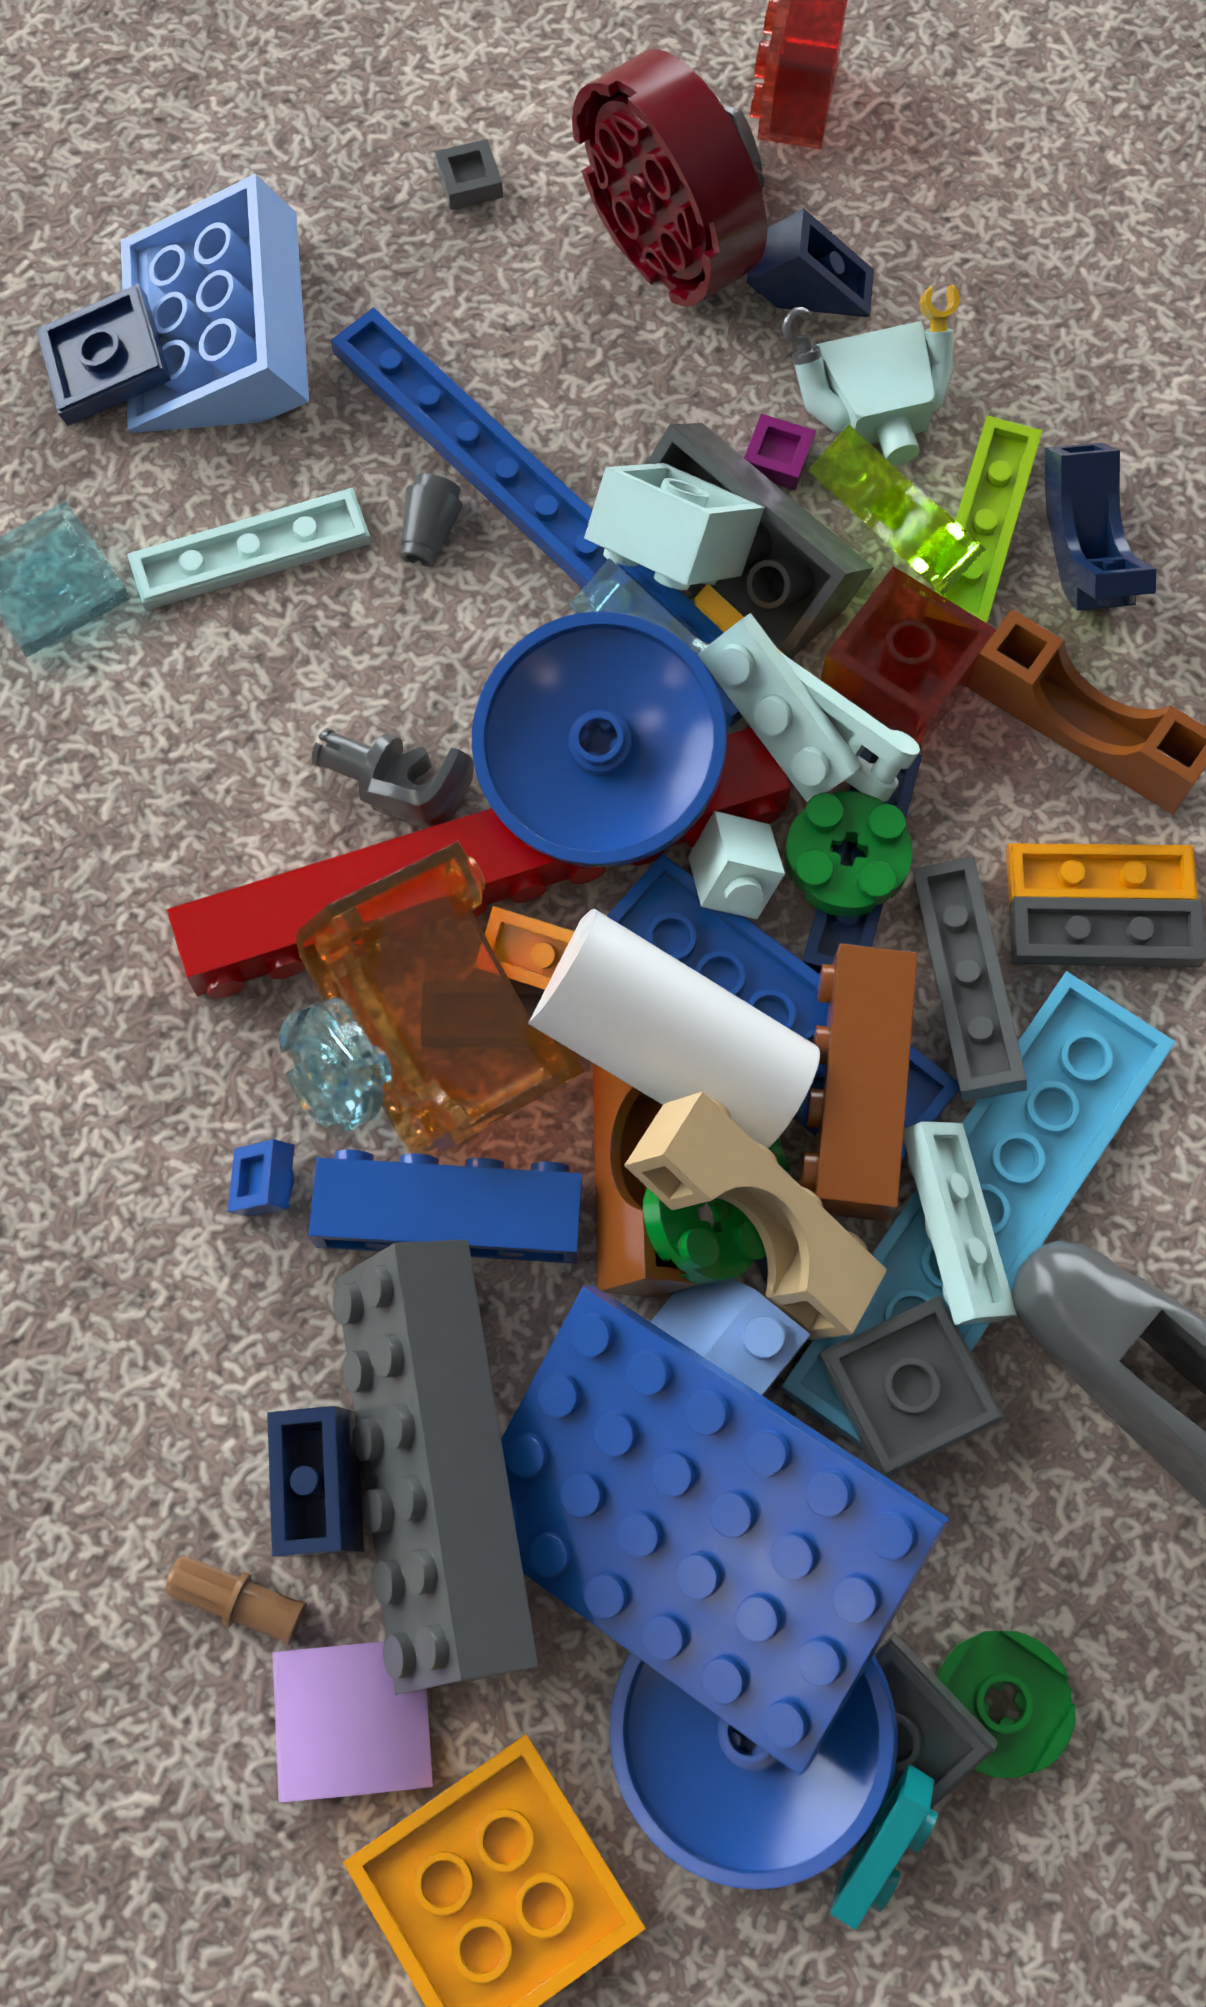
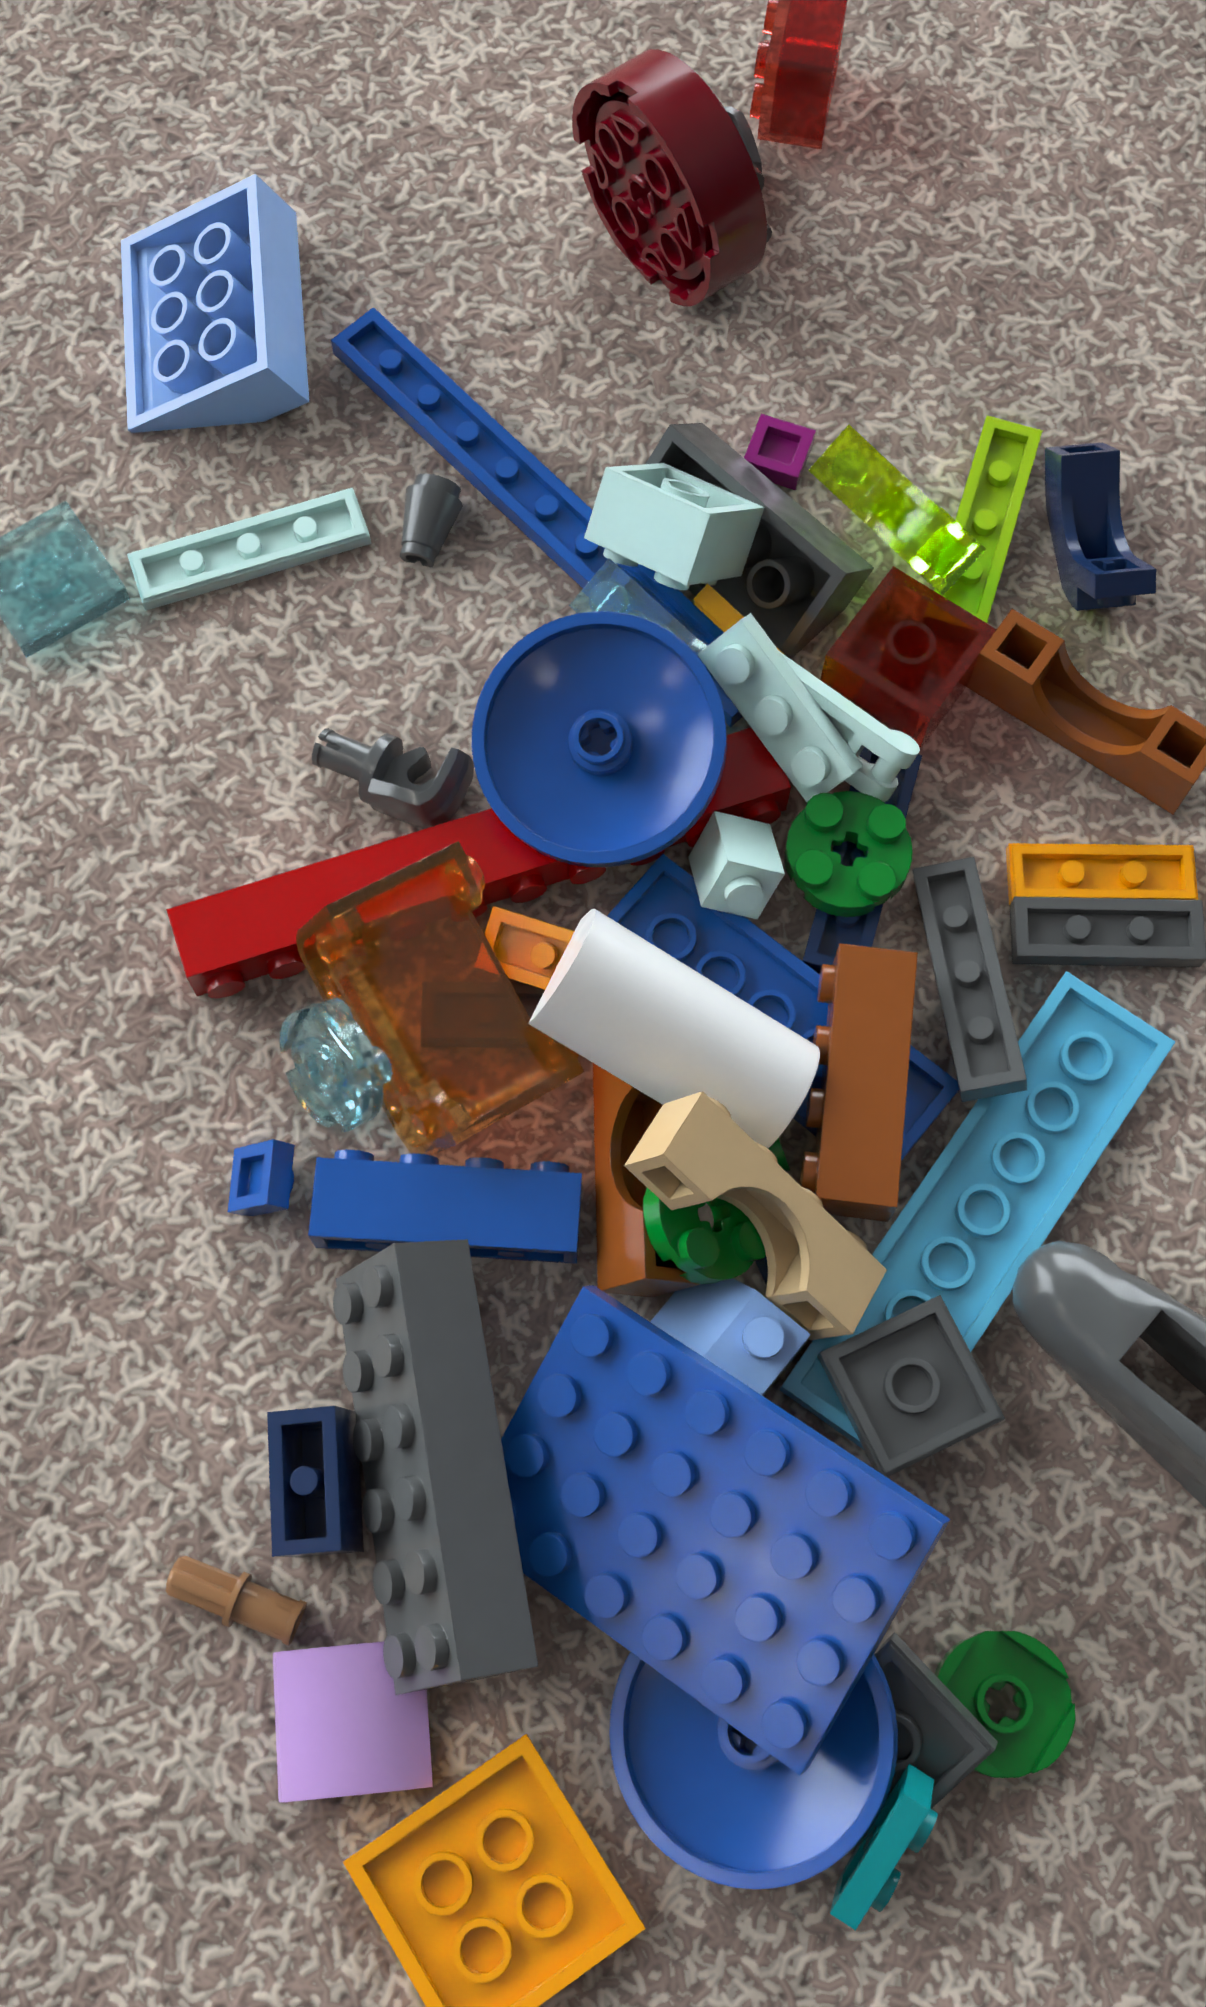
(103, 354): tile -> none
(468, 174): dark grey plate -> none
(812, 269): dark blue slope -> none
(880, 379): light aqua torso -> none
(958, 1223): light aqua plate -> none

